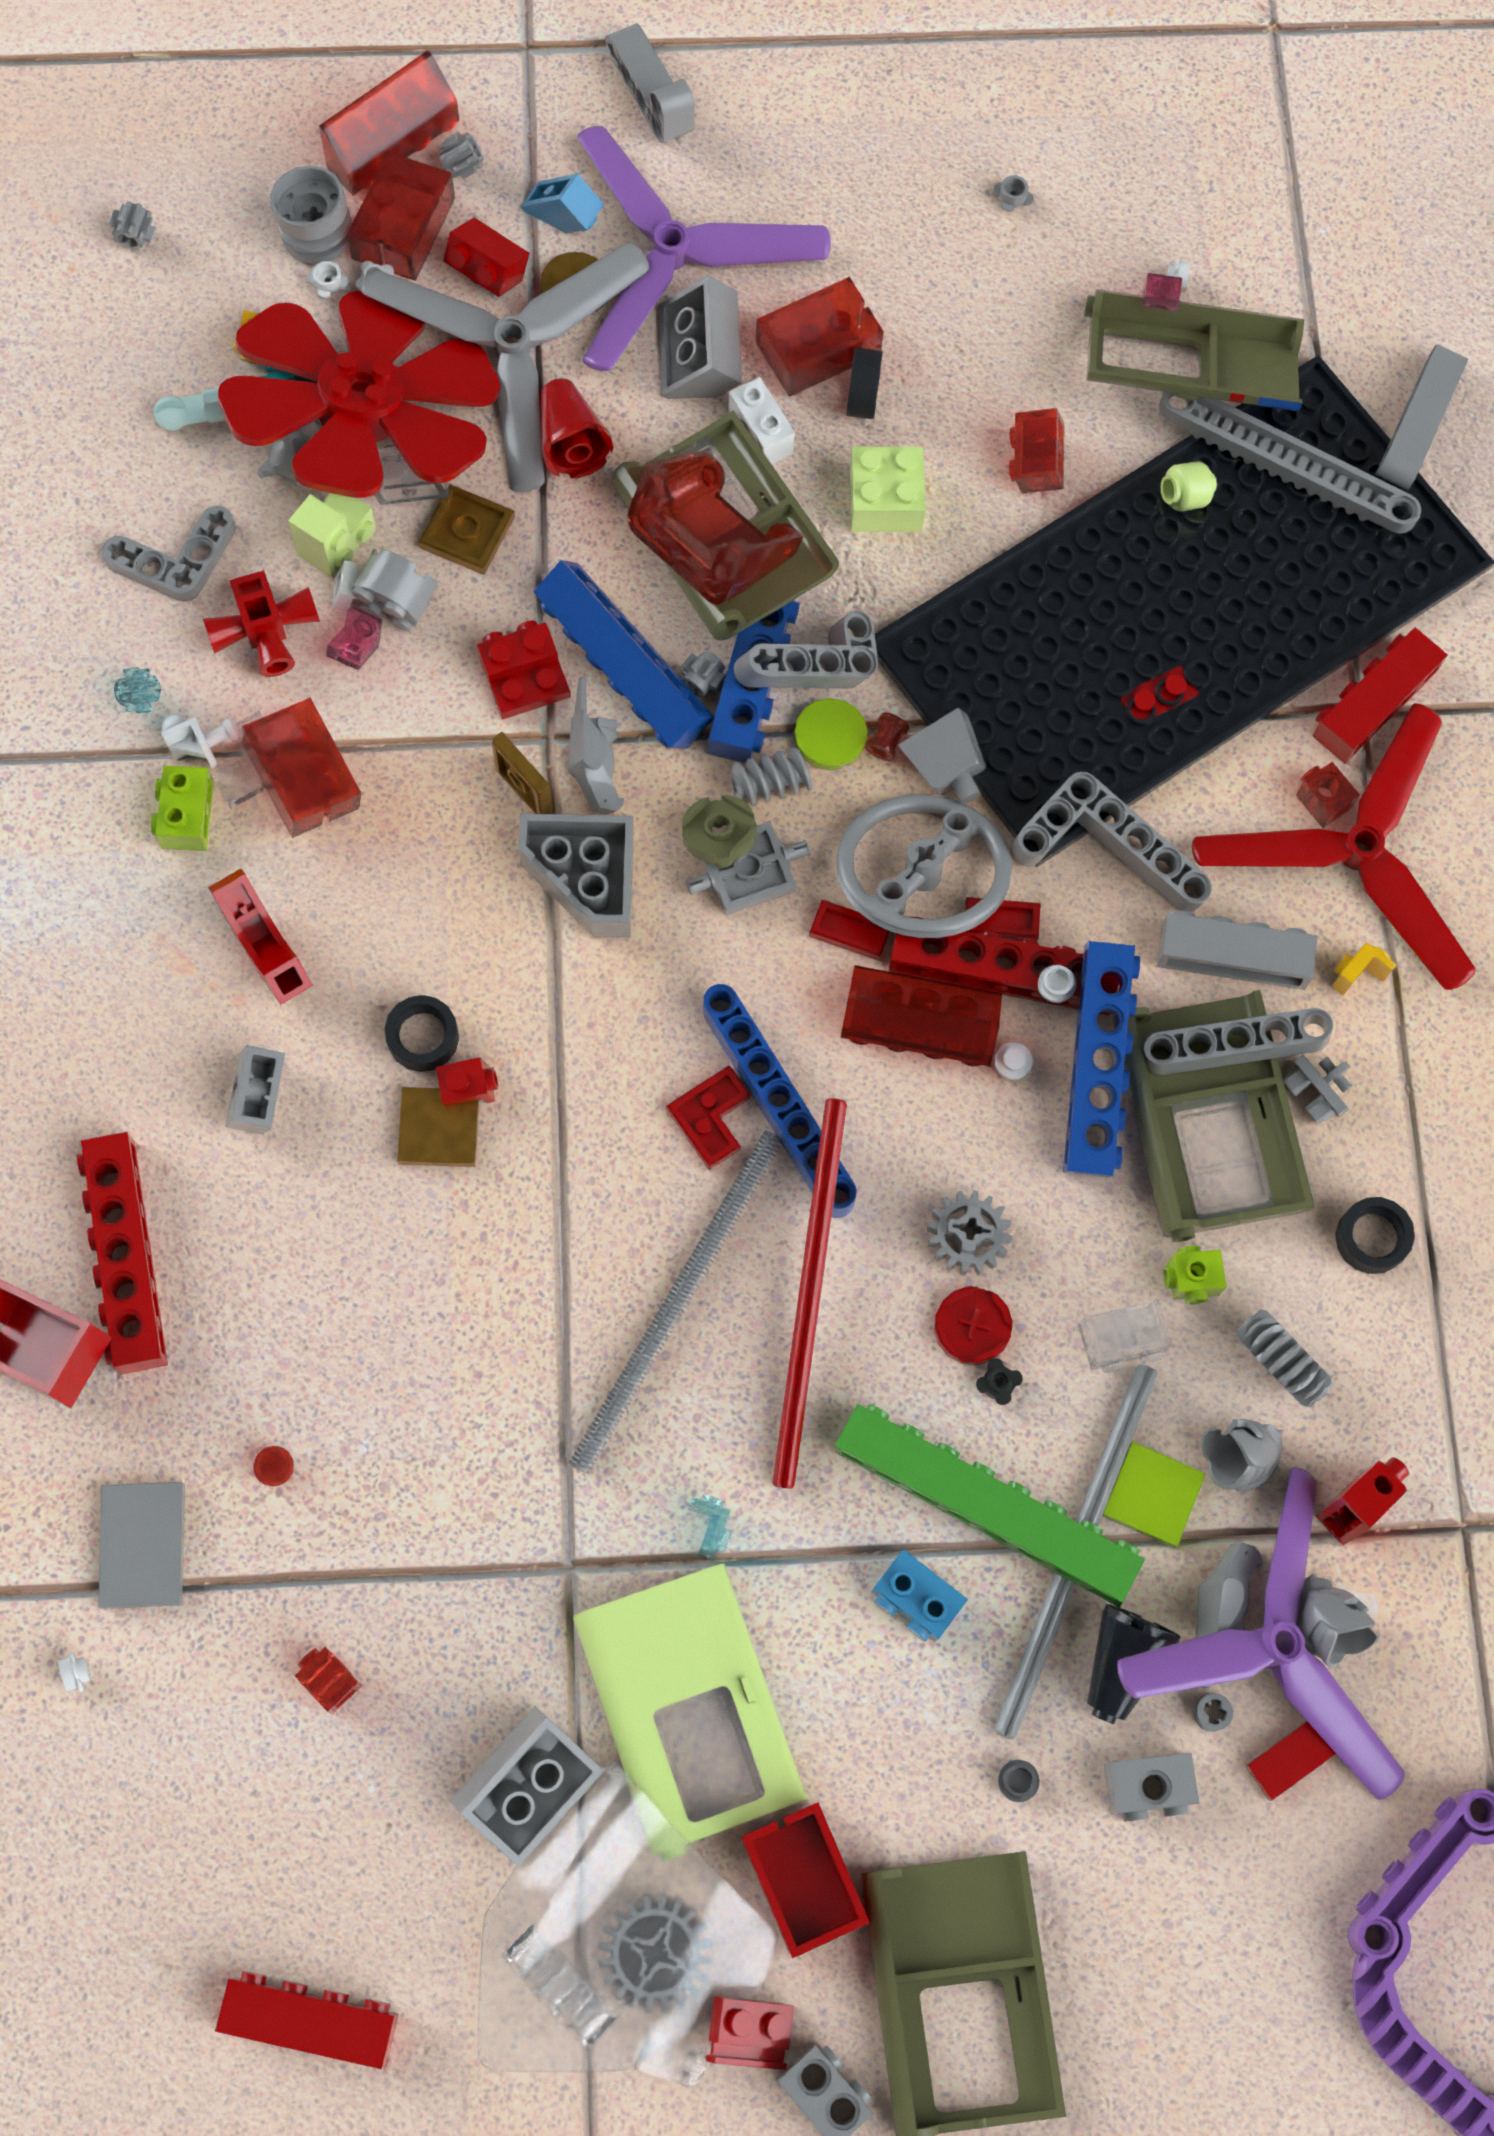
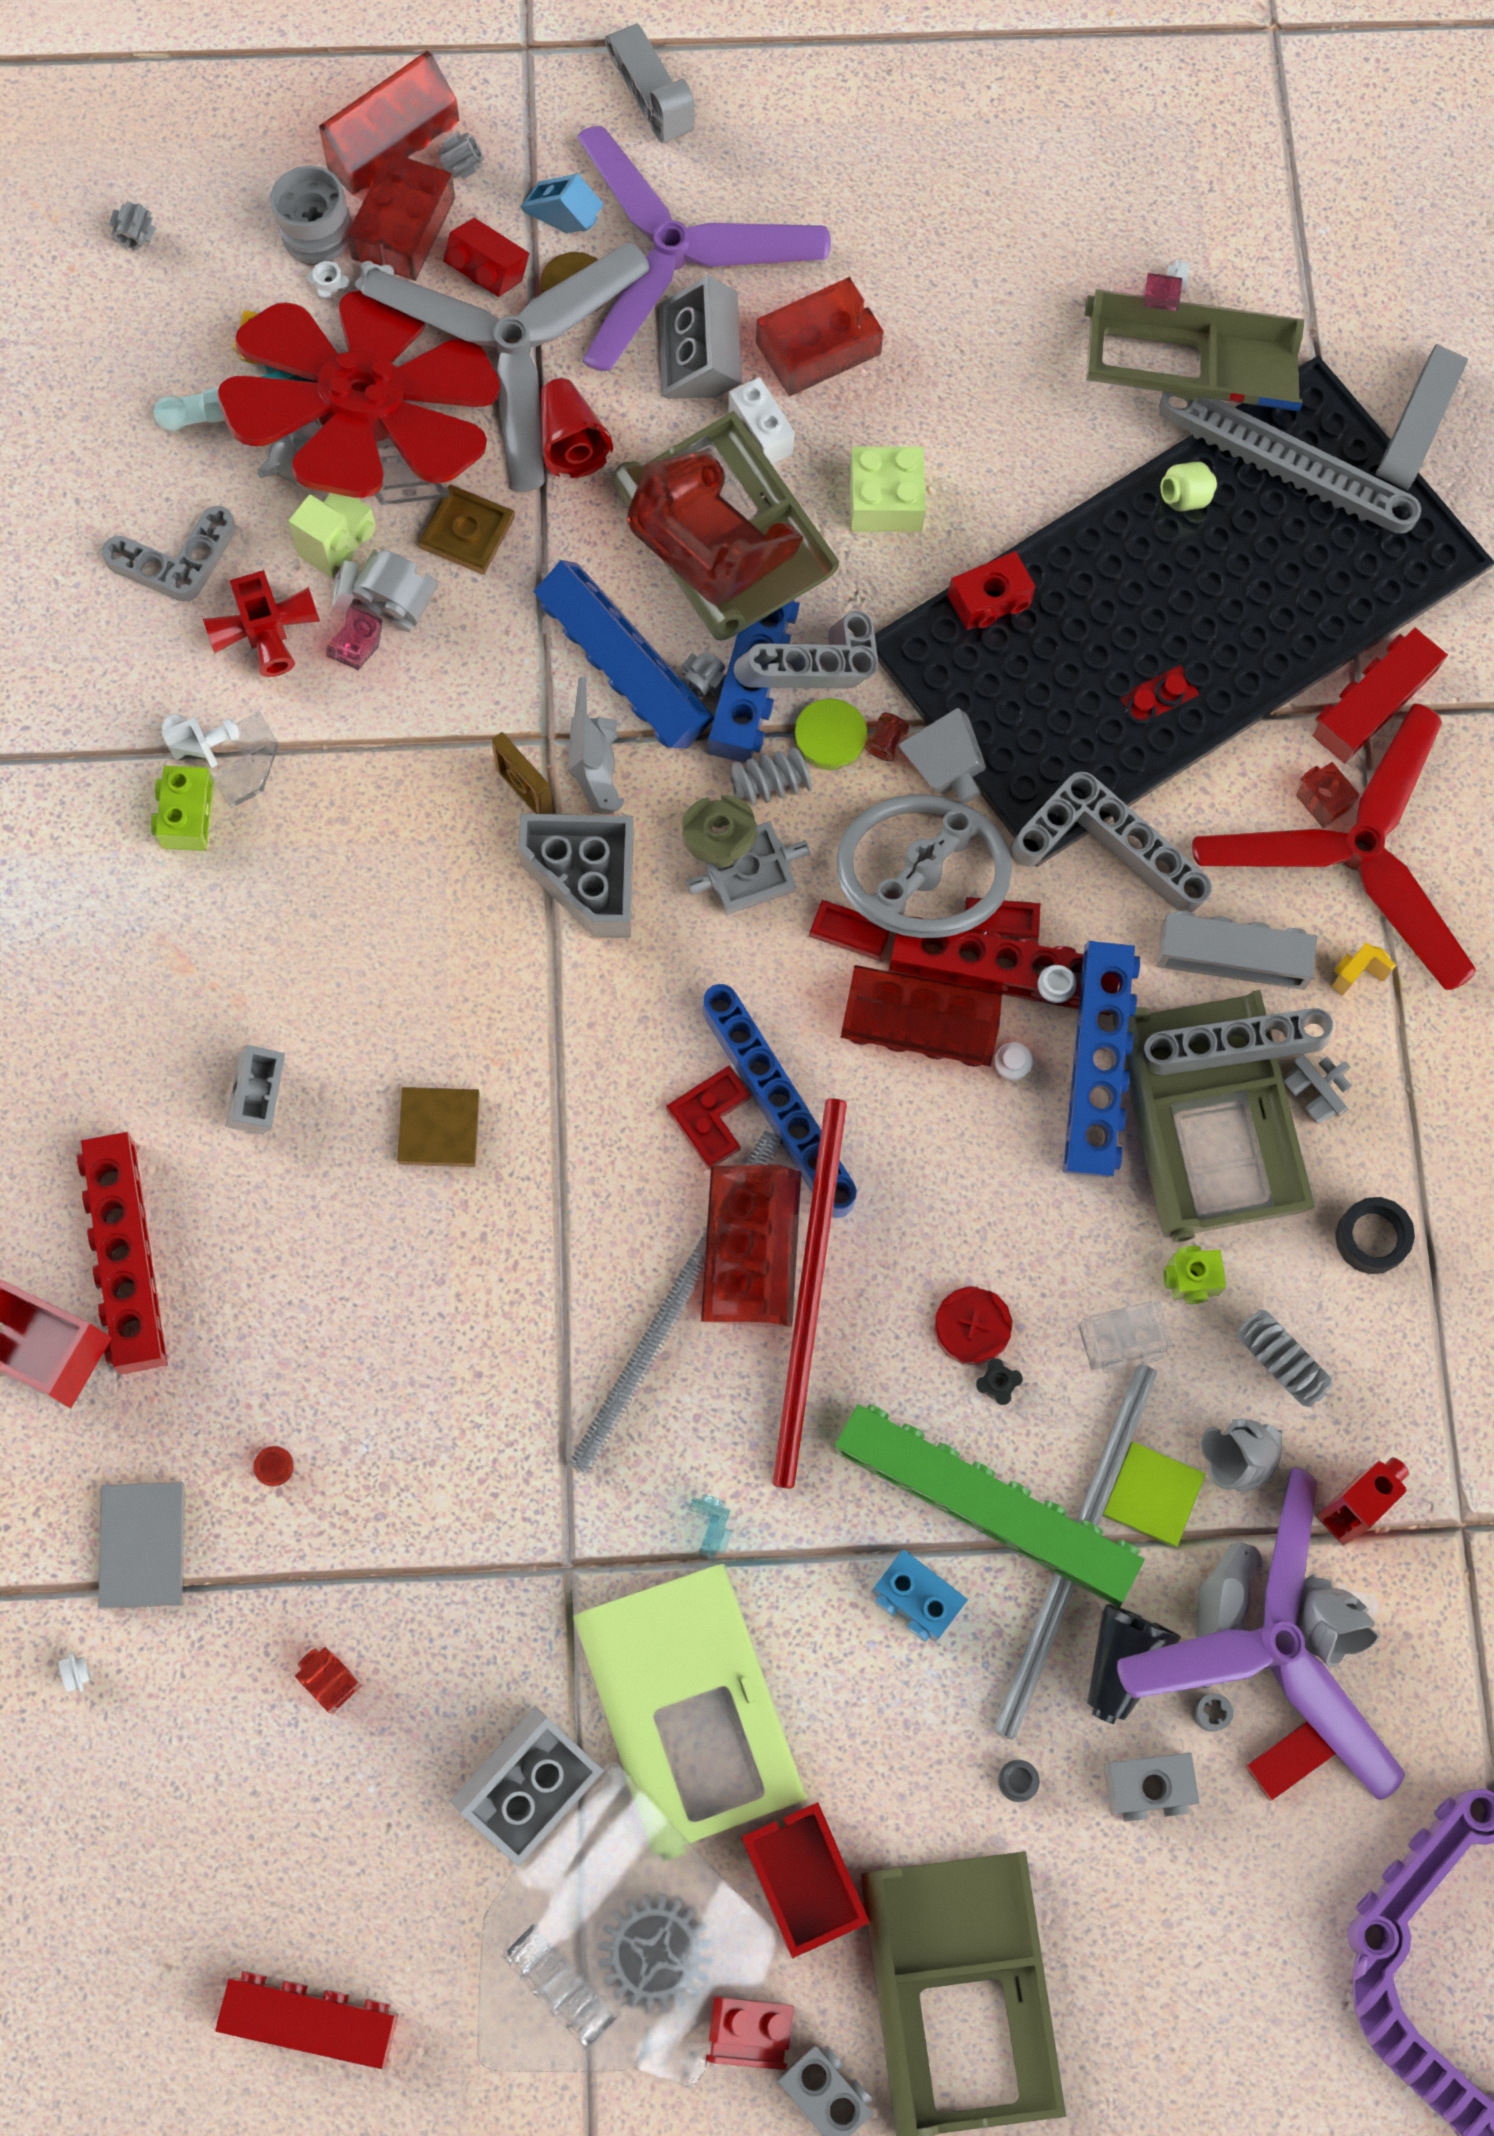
(137, 690): clear light blue gear -> none
(260, 937): red arch -> none
(301, 767): clear red piece -> none
(419, 1005): black tyre -> none
(467, 1082): red bracket -> none
(523, 669): red plate -> none
(751, 1245): none -> clear red slope
(864, 383): black tyre -> none
(954, 1232): light grey gear -> none
(1002, 575): none -> red brick
(1013, 185): light grey plate -> none
(1038, 450): clear red brick -> none

